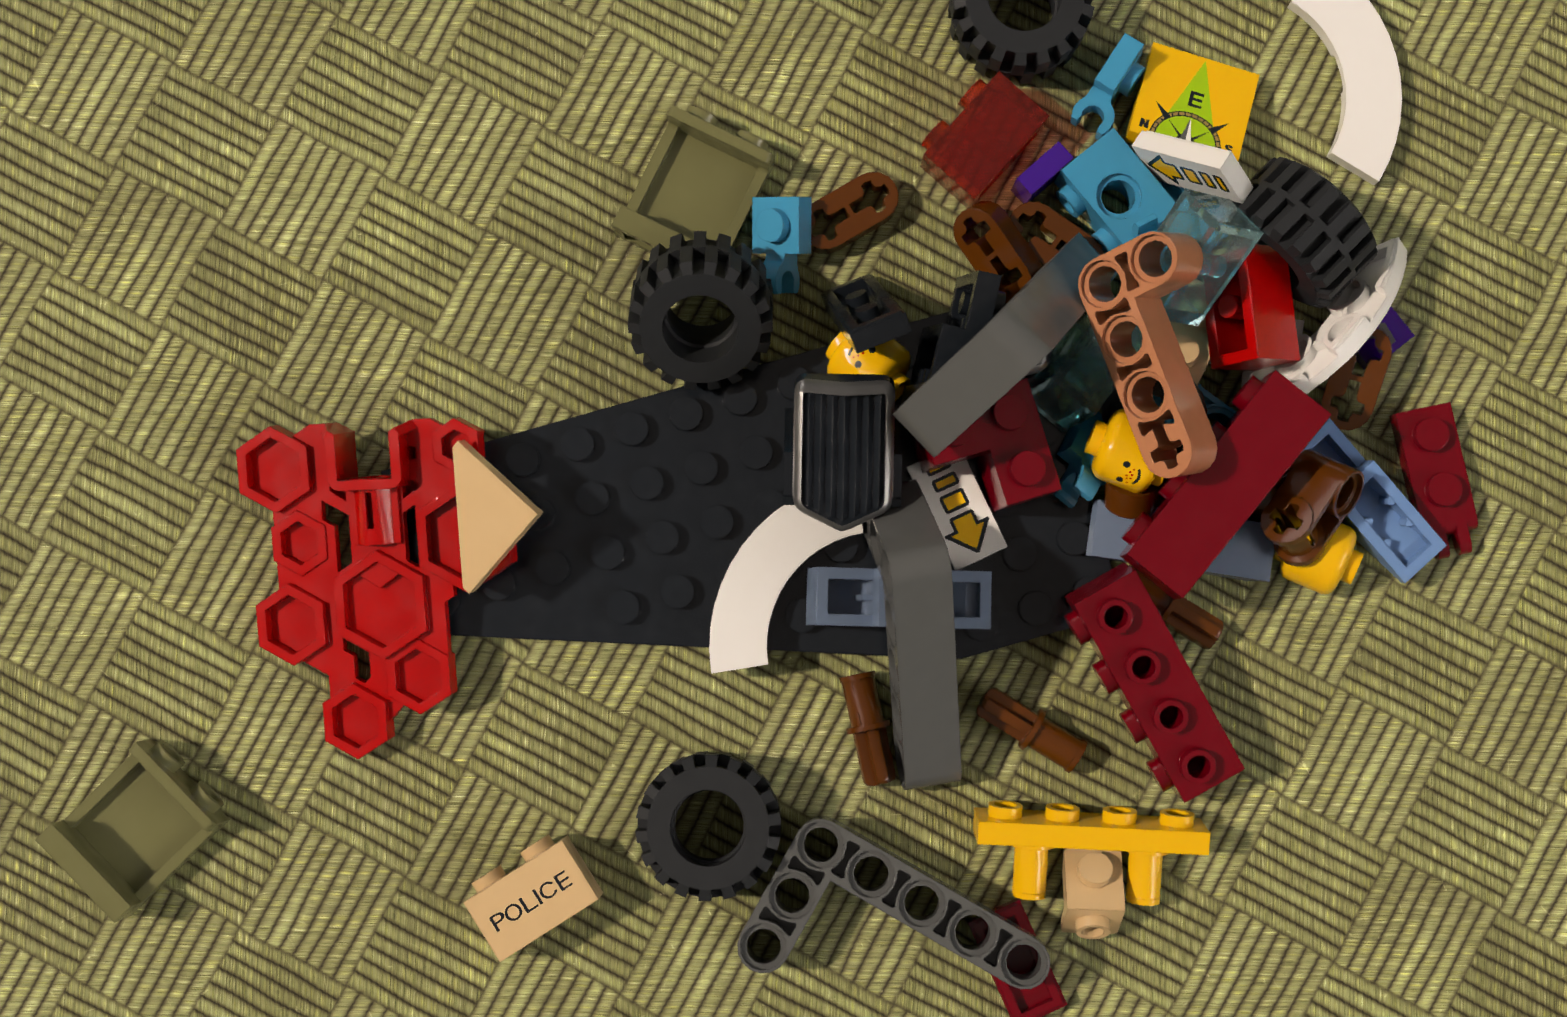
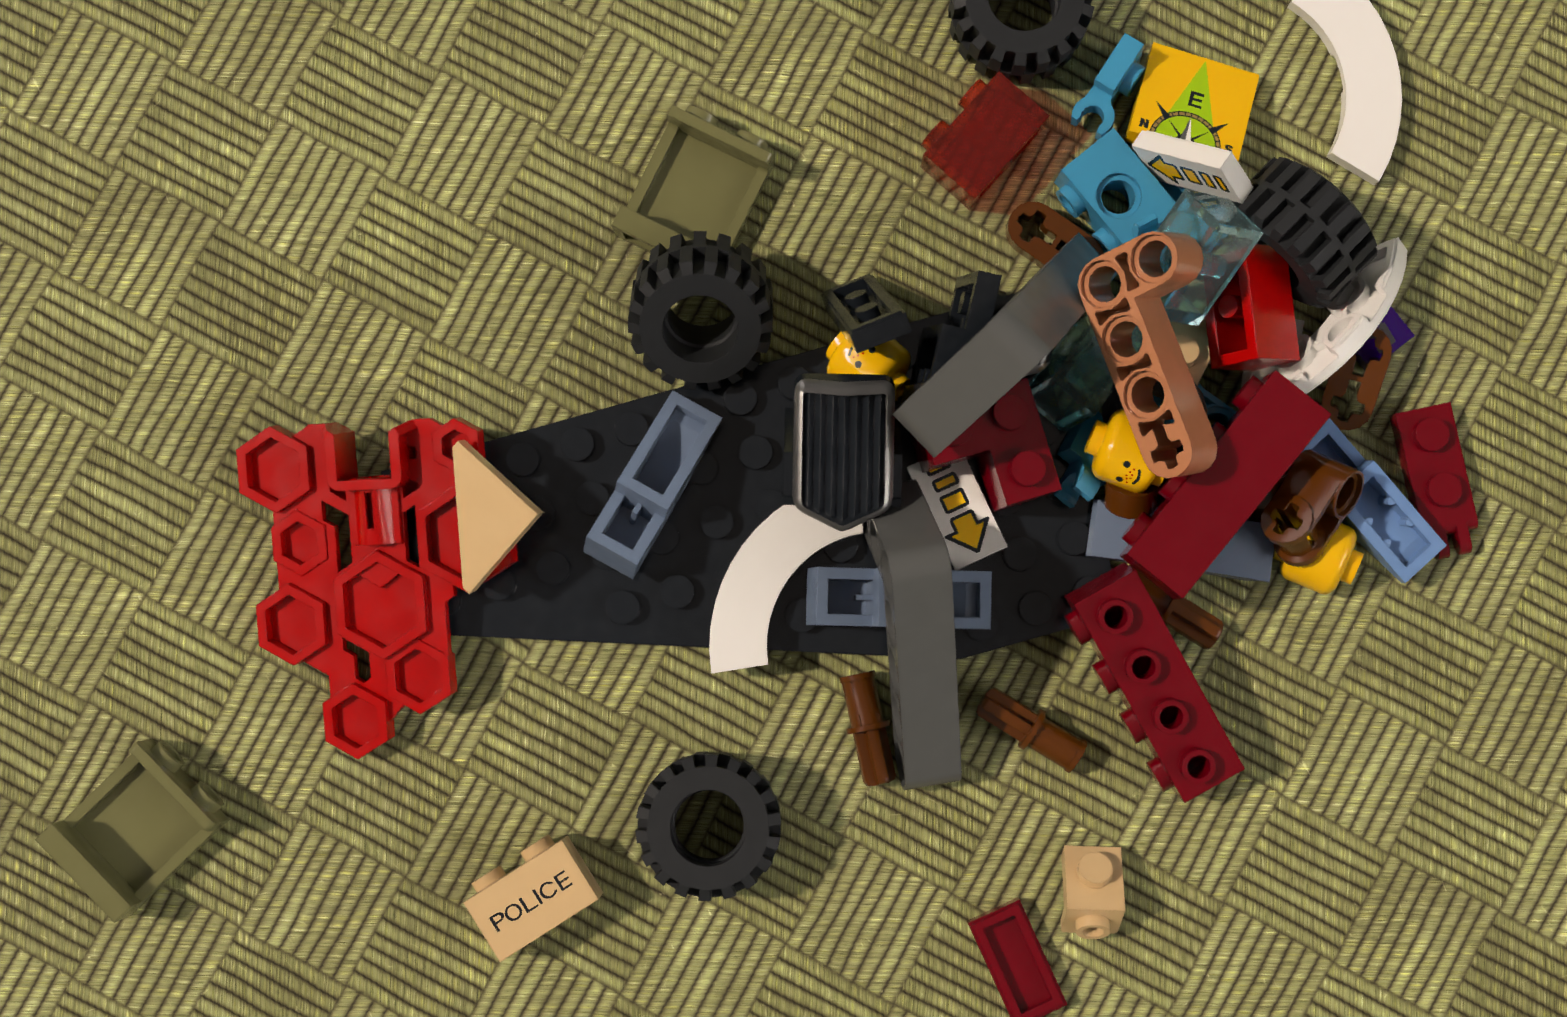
(651, 484): none -> sand blue slope
(781, 232): dark azure plate -> none
(856, 224): reddish brown beam -> none
(887, 897): dark grey beam -> none
(999, 248): reddish brown beam -> none
(1041, 173): dark purple tile -> none
(1114, 829): yellow plate -> none

